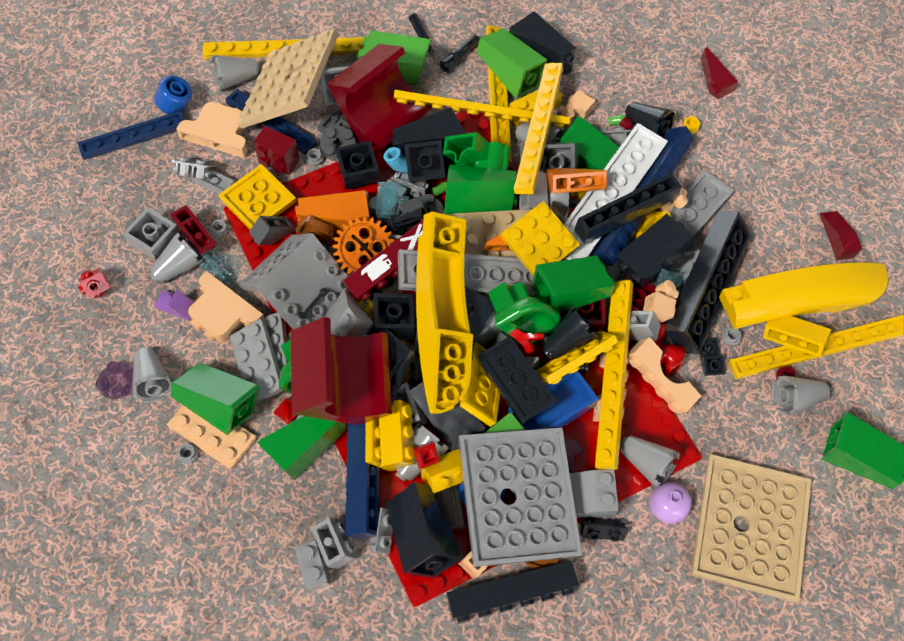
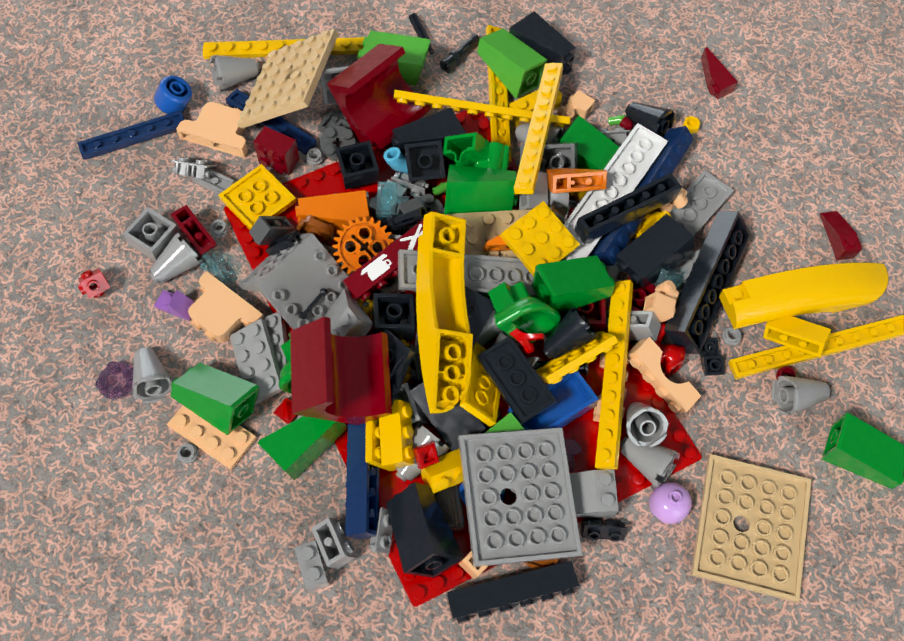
(283, 242): none -> black tile
(645, 425): none -> light grey cone

